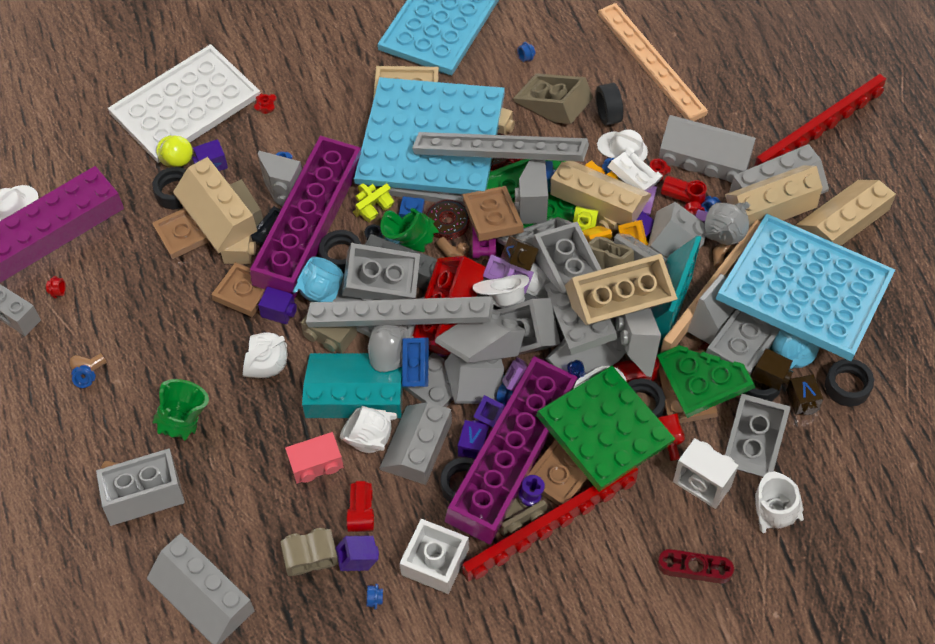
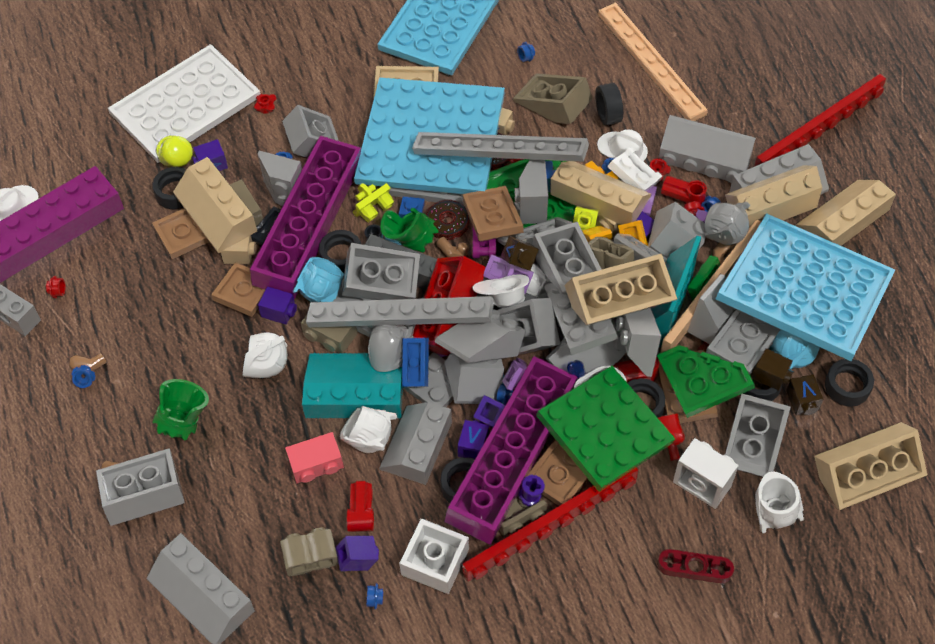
(305, 127): none -> light grey slope
(703, 276): none -> green plate
(871, 465): none -> tan slope

